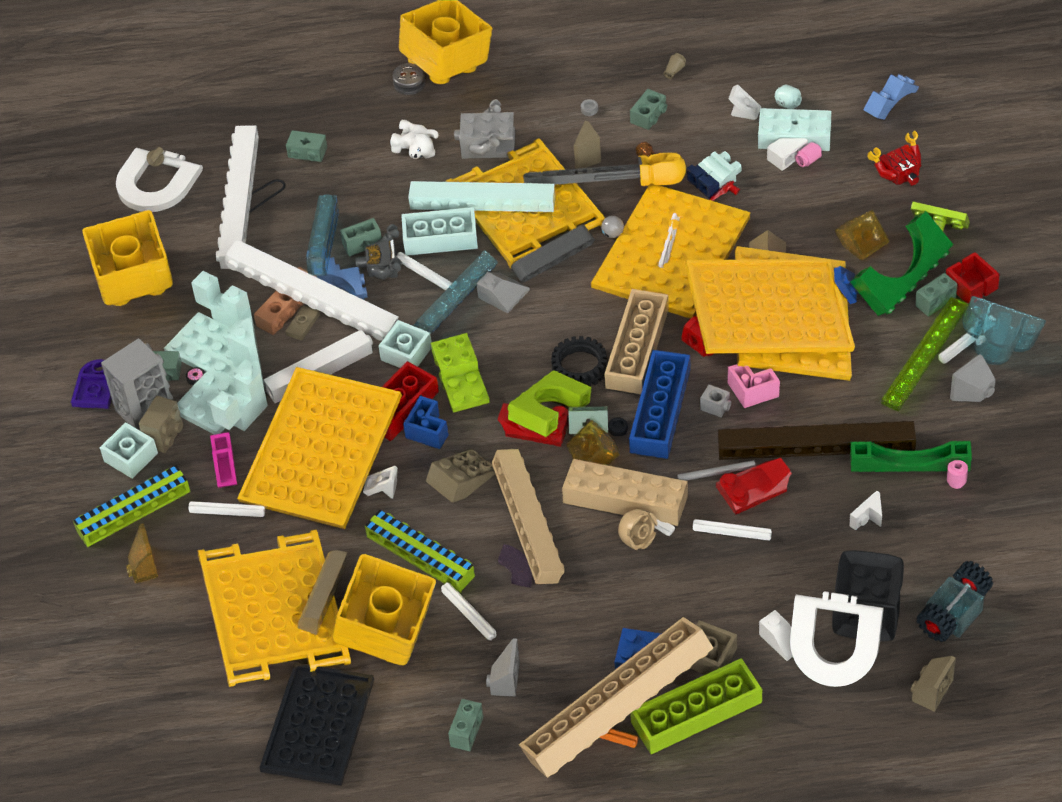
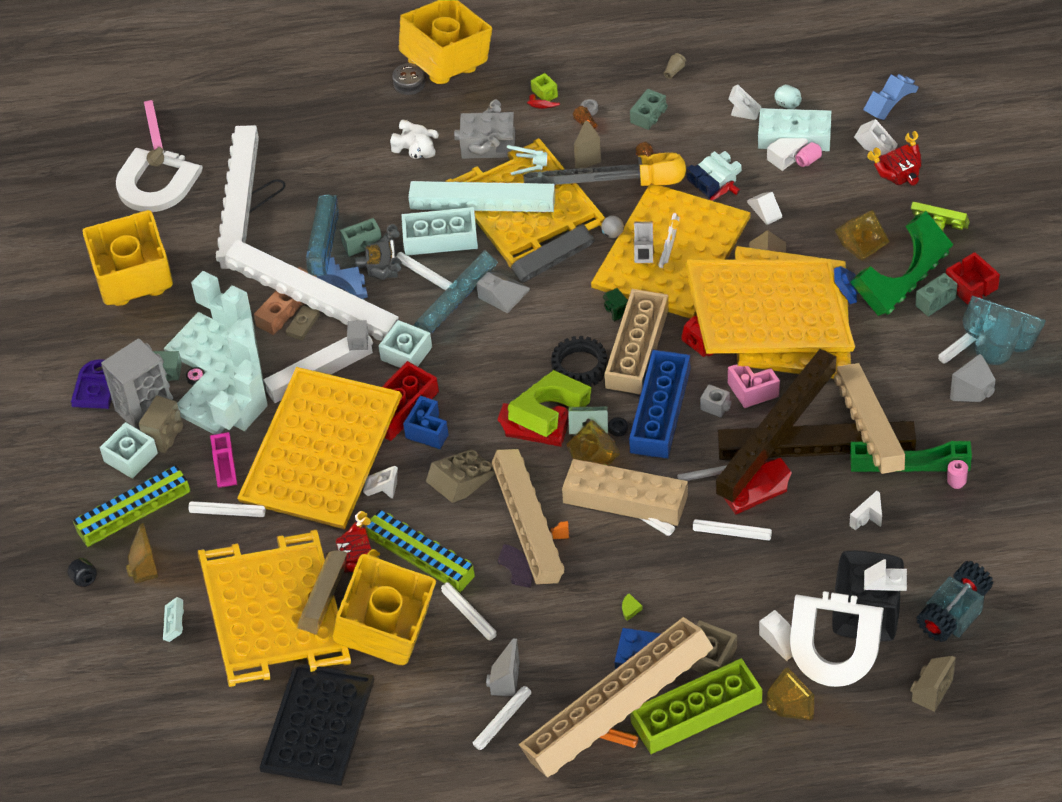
(82, 572): none -> black head
(153, 125): none -> bright pink beam
(173, 619): none -> light aqua plate
(306, 146): sand green brick -> none
(356, 542): none -> red torso
(357, 335): none -> light grey brick
(459, 372): lime piece -> none
(466, 725): sand green brick -> none
(502, 717): none -> white axle
(539, 159): none -> light aqua plant
(541, 104): none -> red bar
(544, 87): none -> lime brick
(560, 531): none -> orange tile
(582, 114): none -> clear orange cone
(615, 303): none -> dark green brick
(630, 607): none -> lime tile
(637, 528): tan cylinder -> none
(643, 242): none -> light grey brick
(766, 207): none -> white slope
(775, 425): none -> dark brown brick
(790, 697): none -> clear yellow slope
(870, 418): none -> tan brick
(874, 135): none -> white slope
(880, 578): none -> white slope
(924, 354): clear neon green plate -> none

